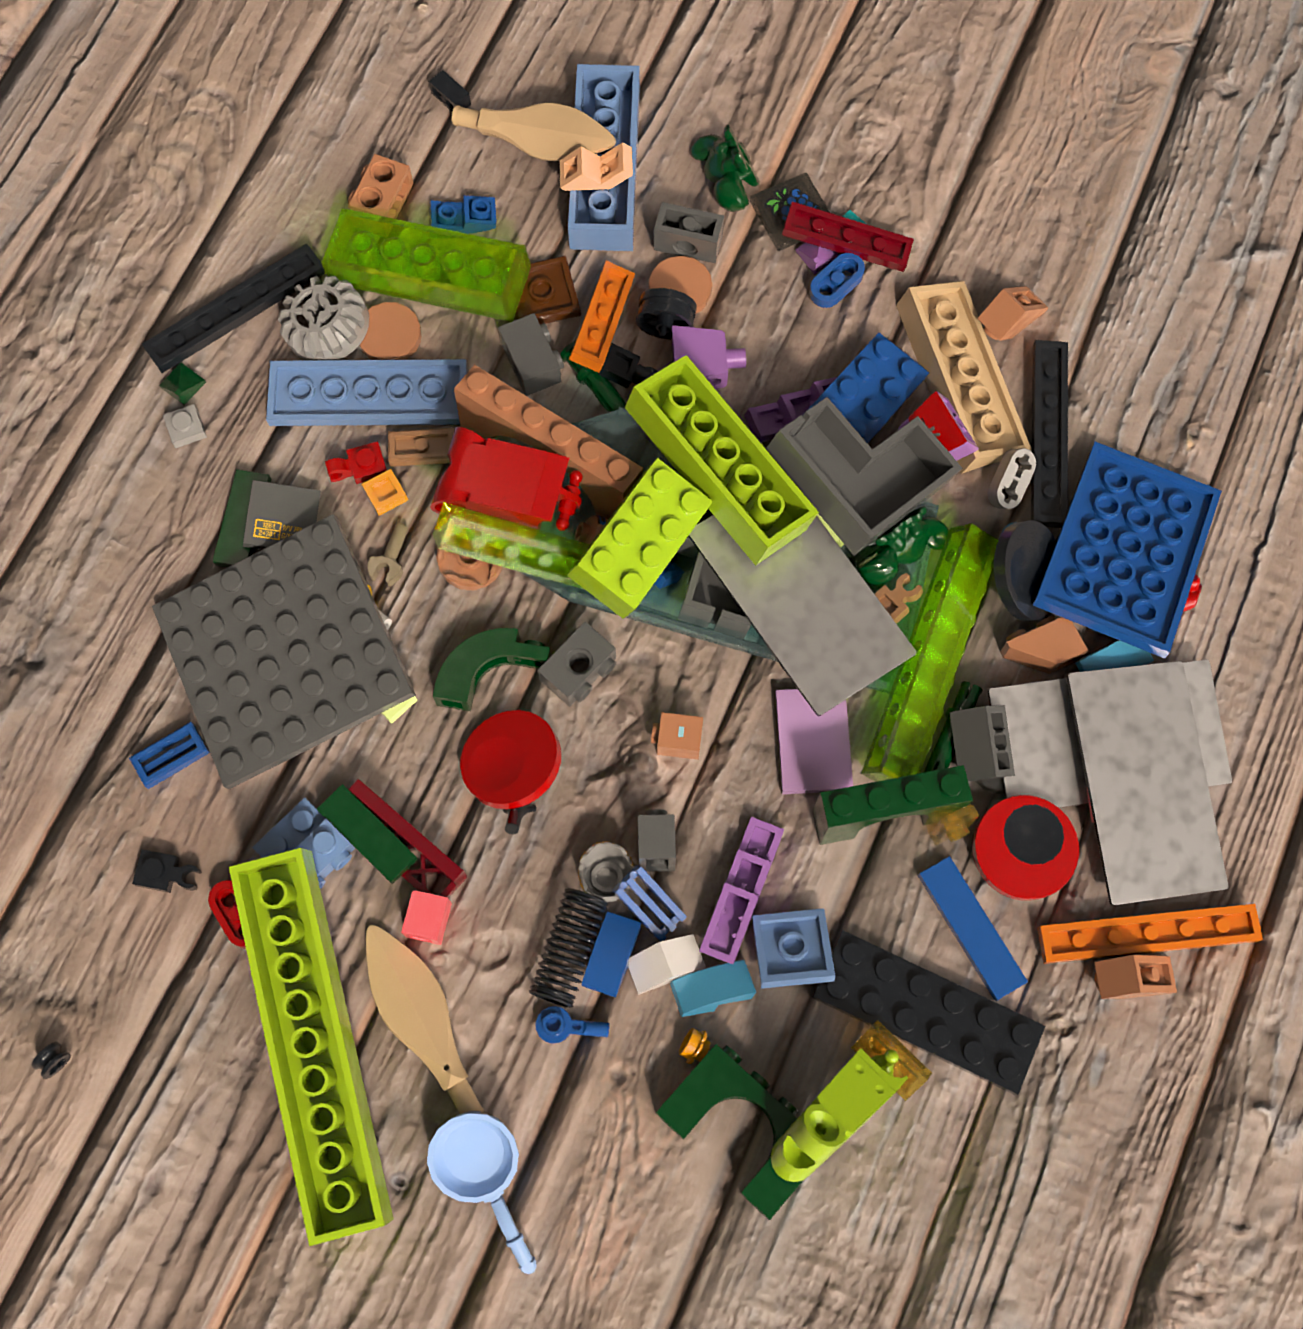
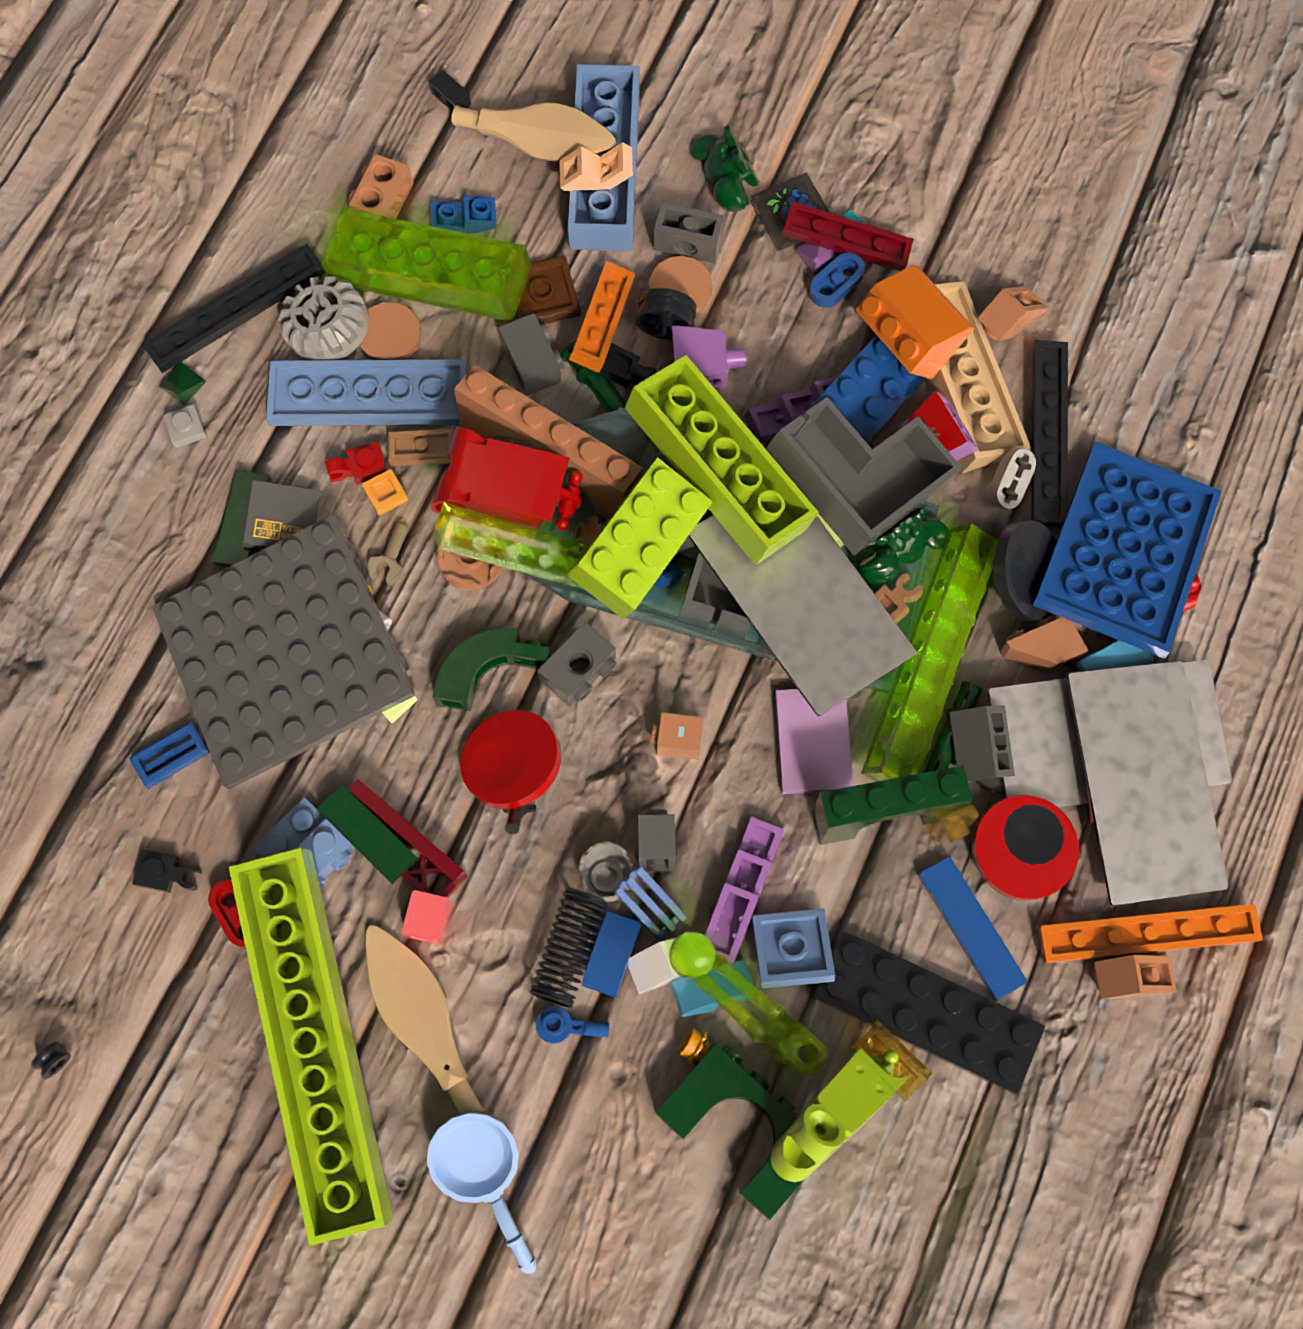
(694, 956): none -> clear neon green piece
(915, 321): none -> orange slope

